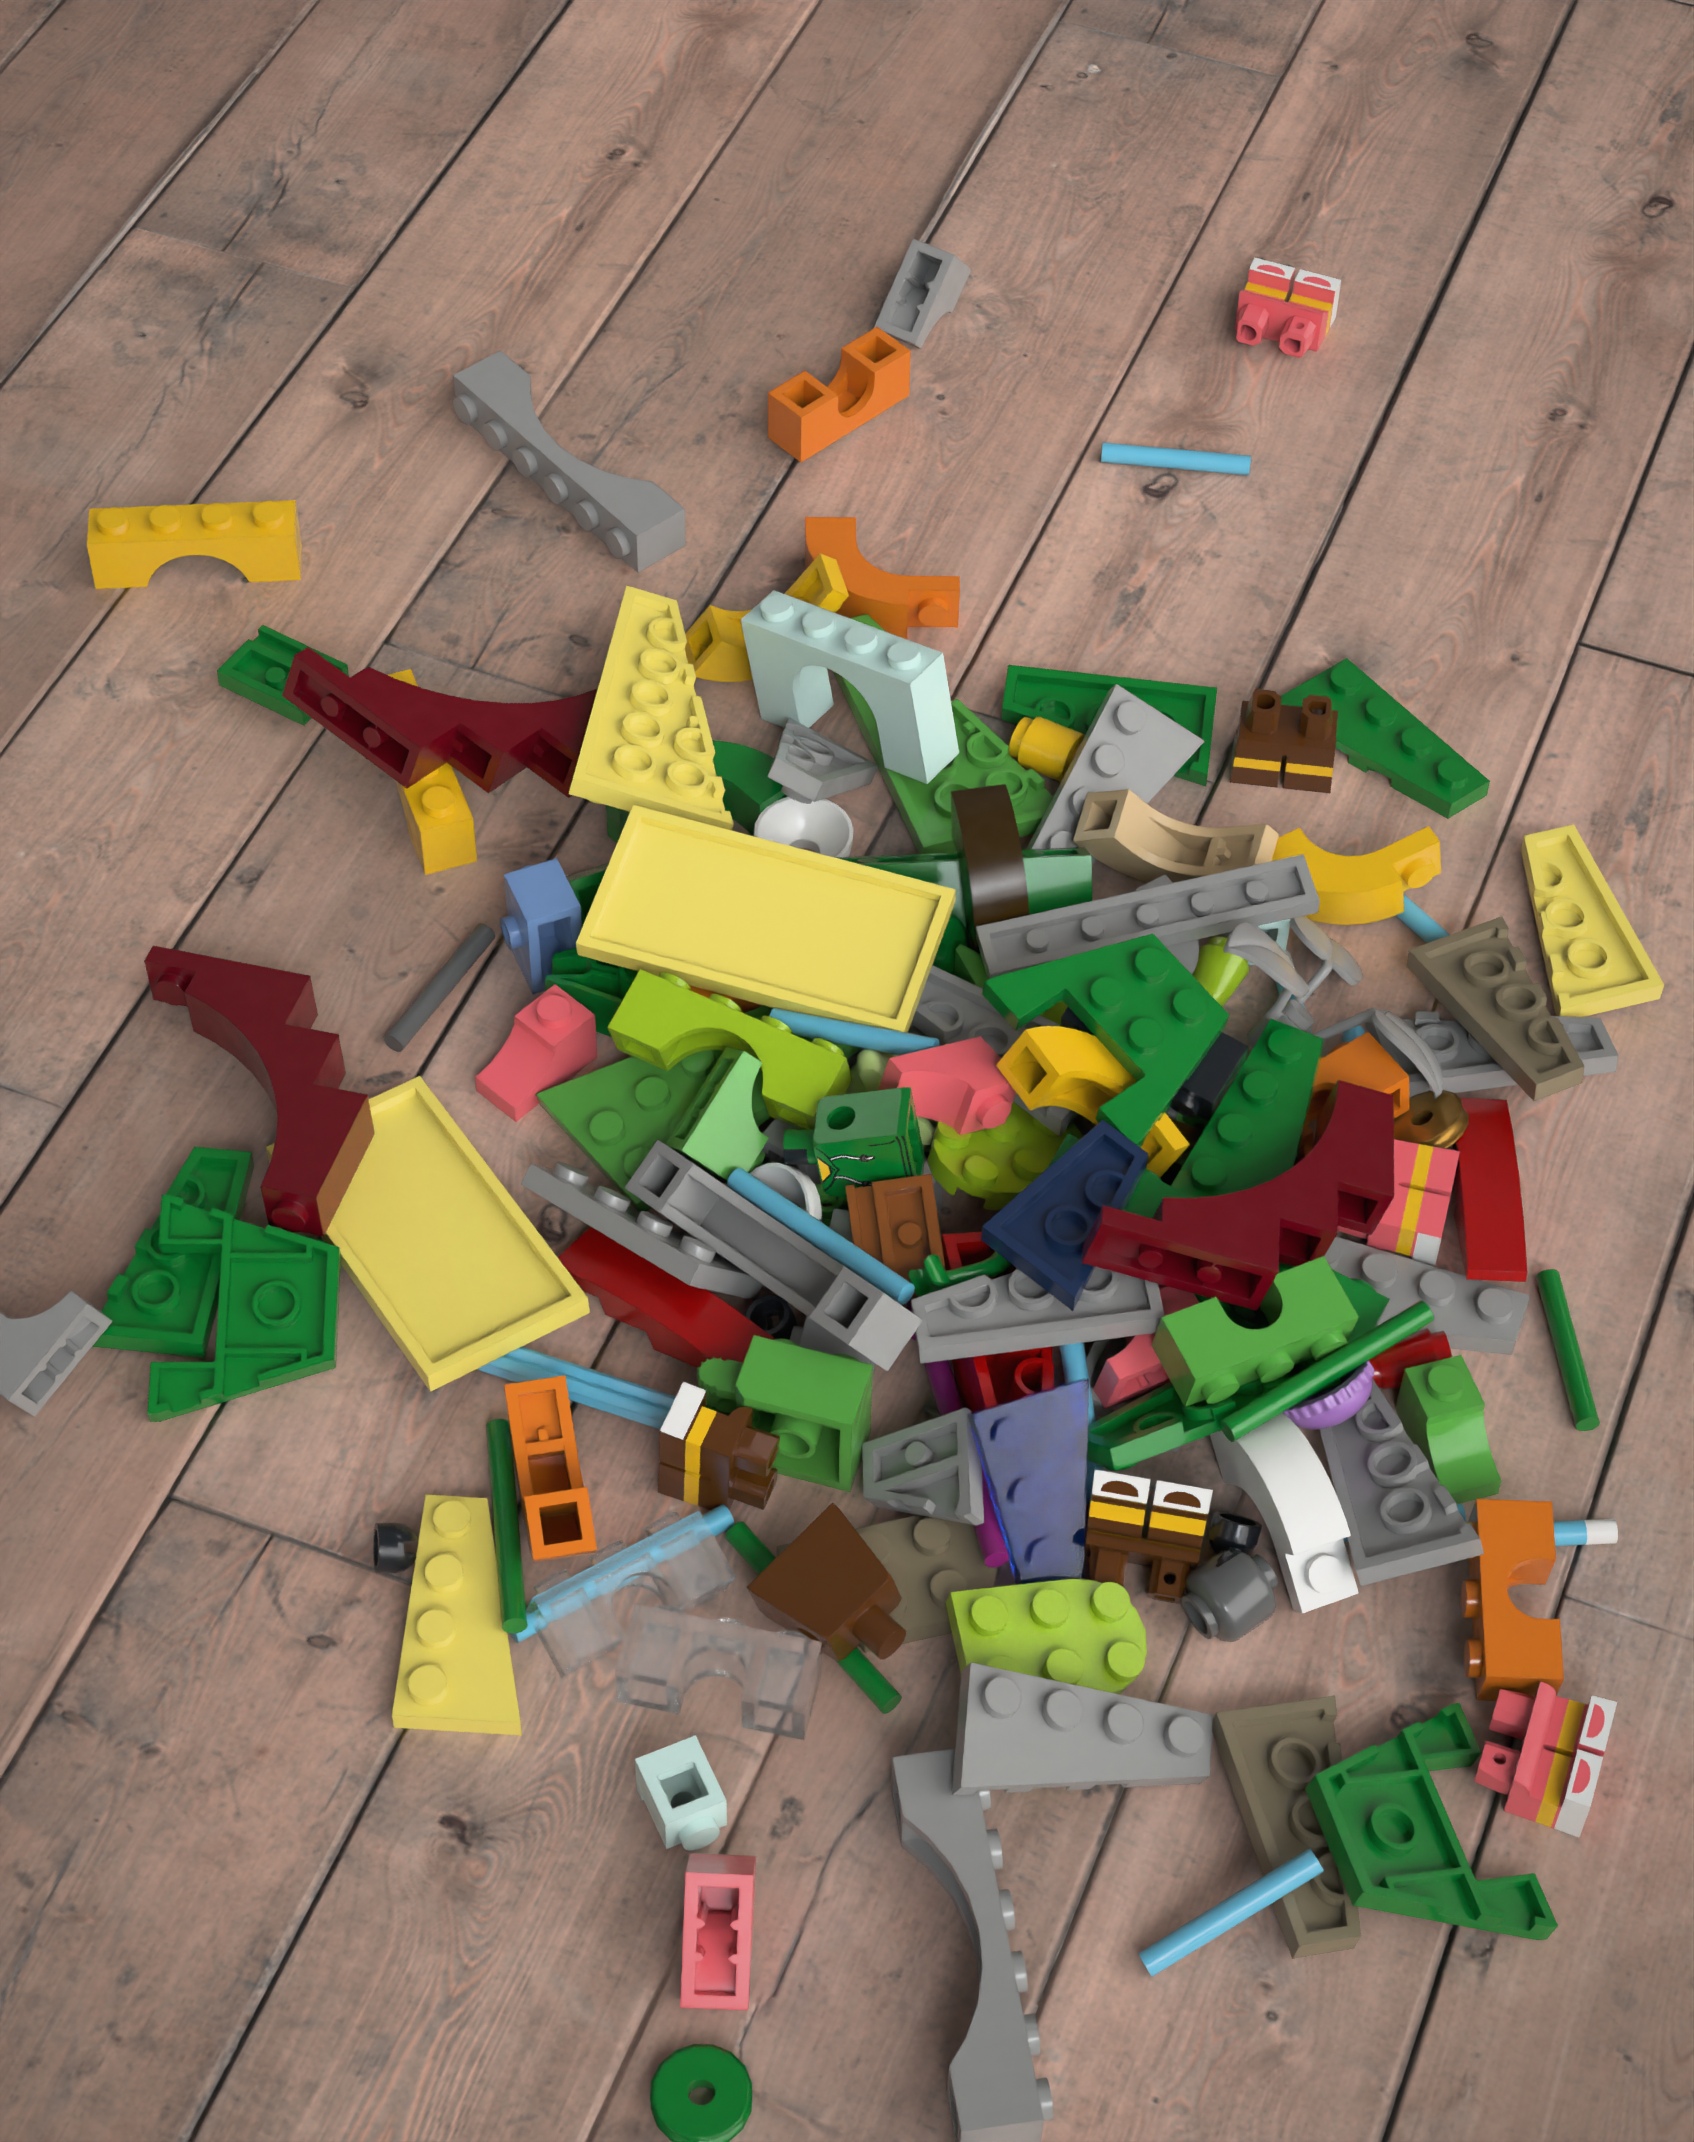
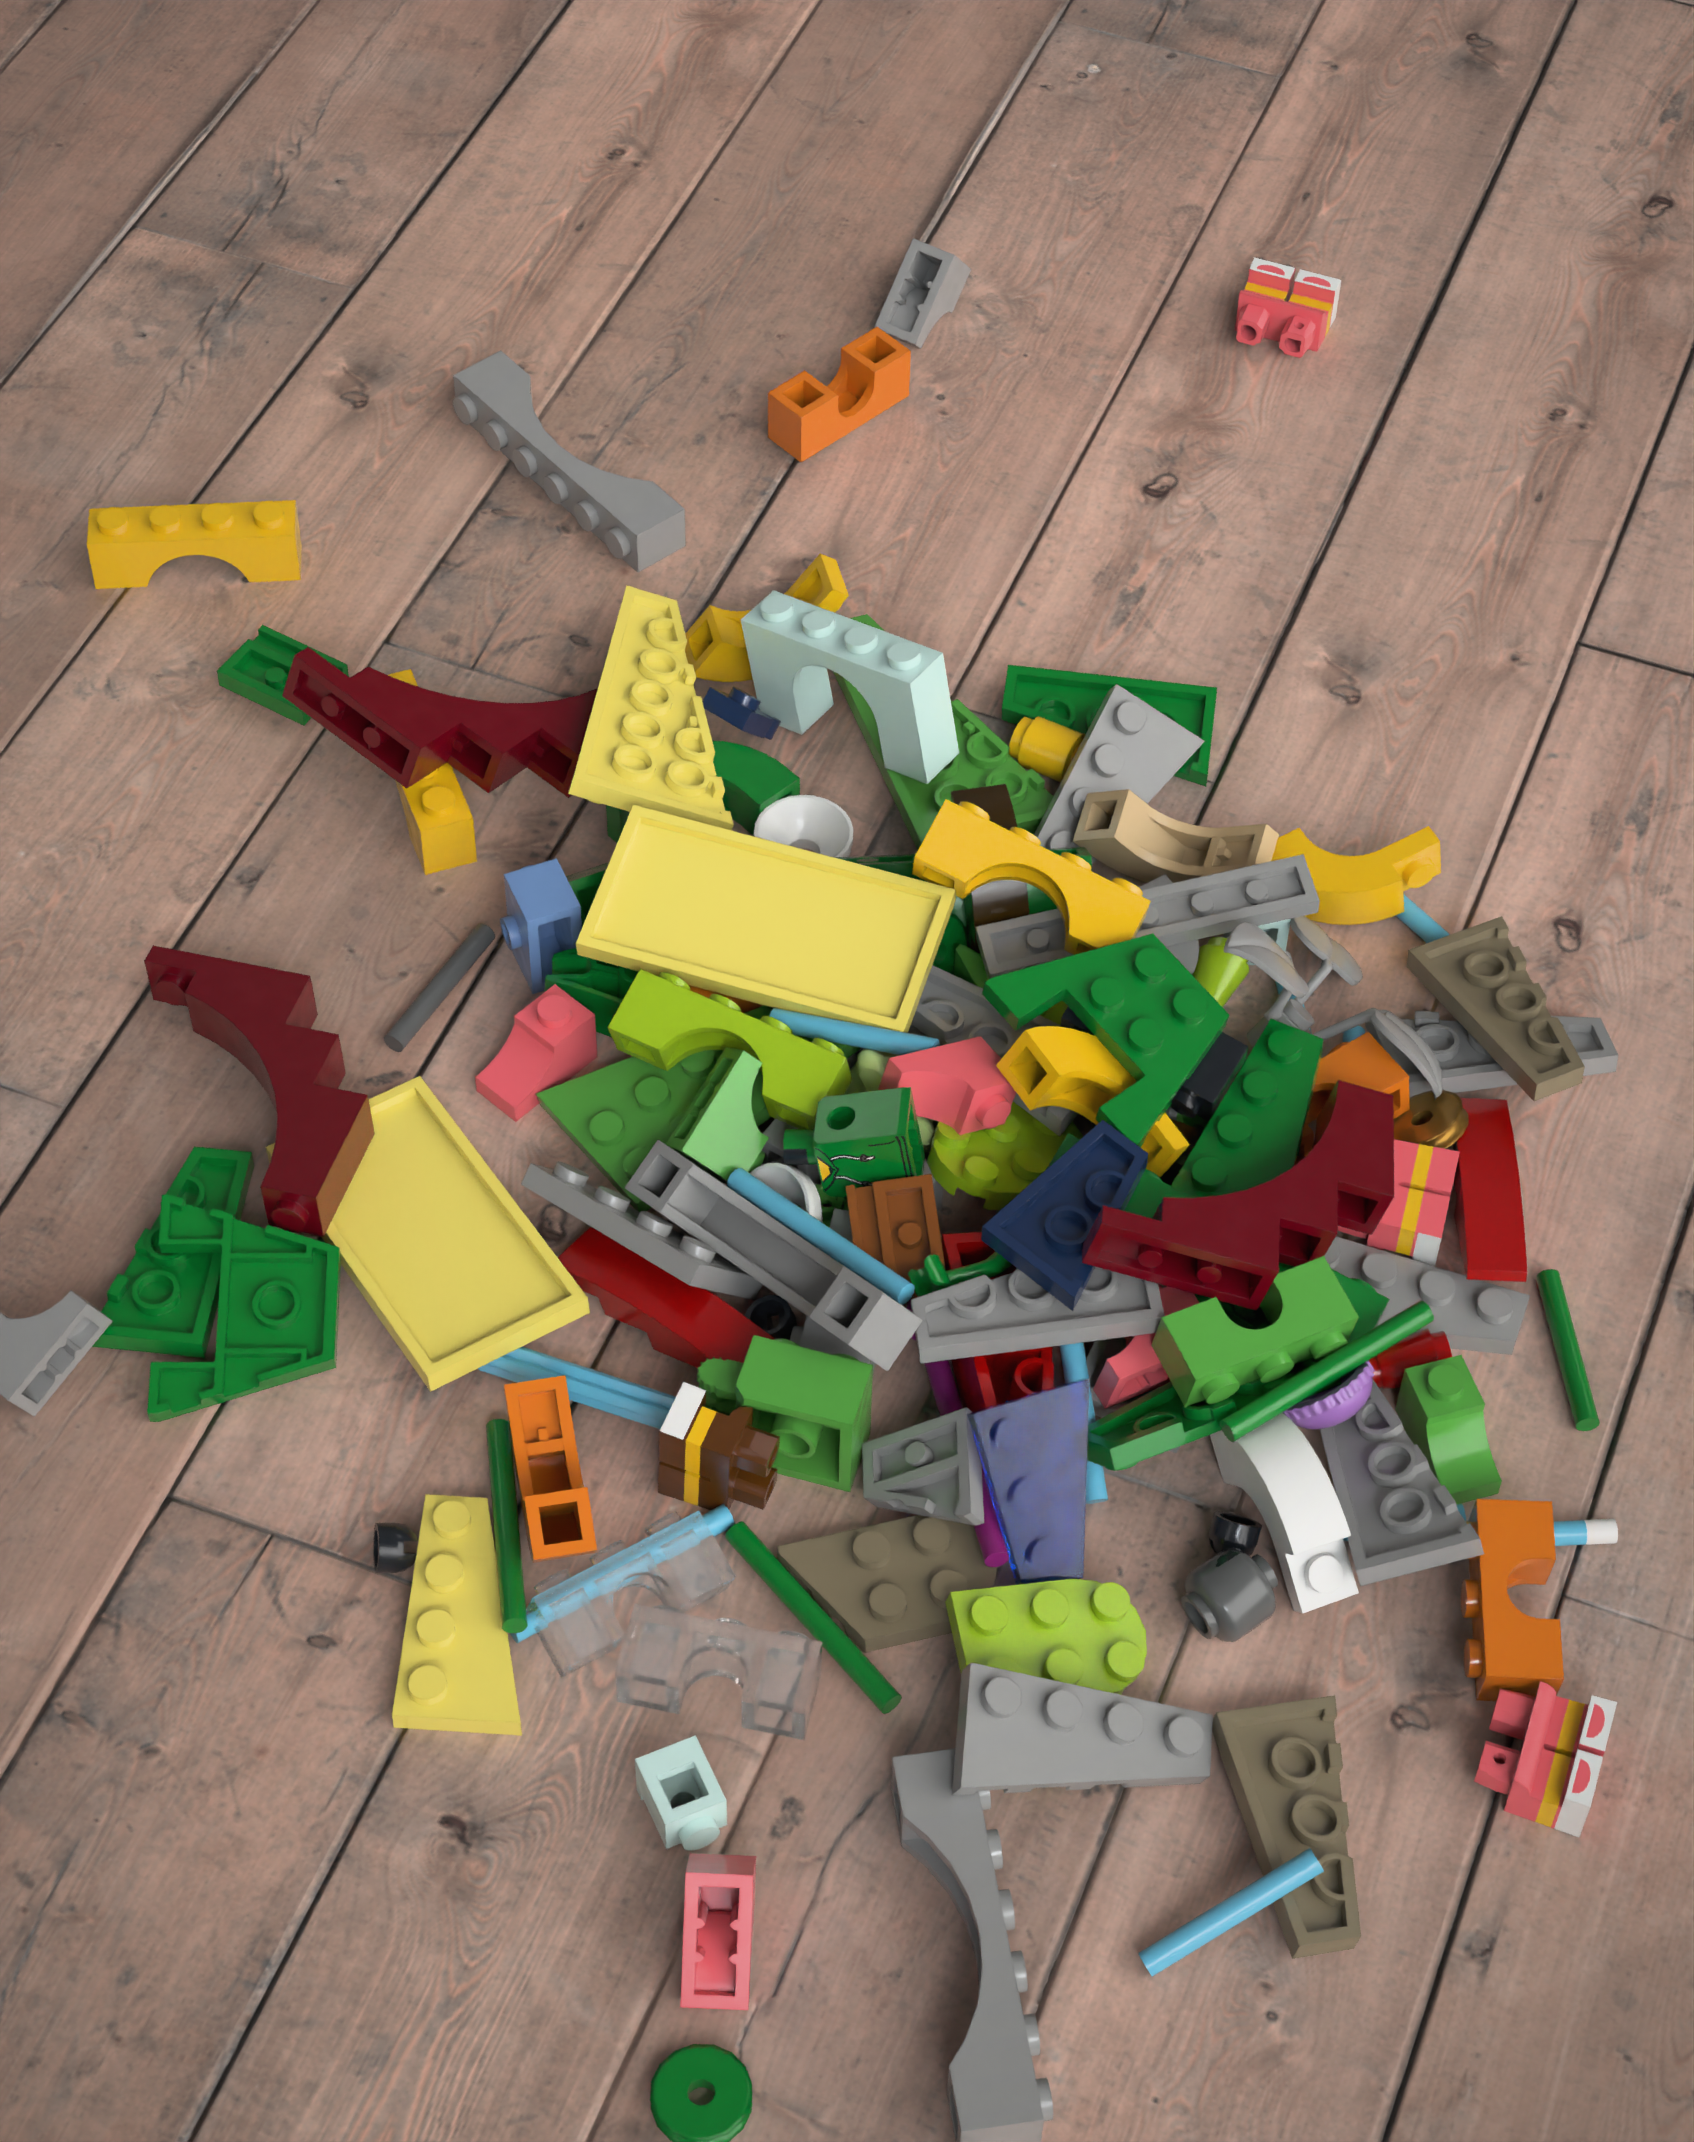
(741, 711): none -> dark blue plate
(816, 766): light grey wing -> none
(832, 1590): reddish brown torso -> none
(886, 597): orange arch -> none
(970, 851): none -> yellow arch
(1172, 1536): reddish brown hips -> none
(1175, 458): medium azure bar -> none
(1276, 730): reddish brown hips -> none
(1392, 741): green wing -> none
(1400, 1844): green wing -> none
(1583, 933): light yellow wing -> none

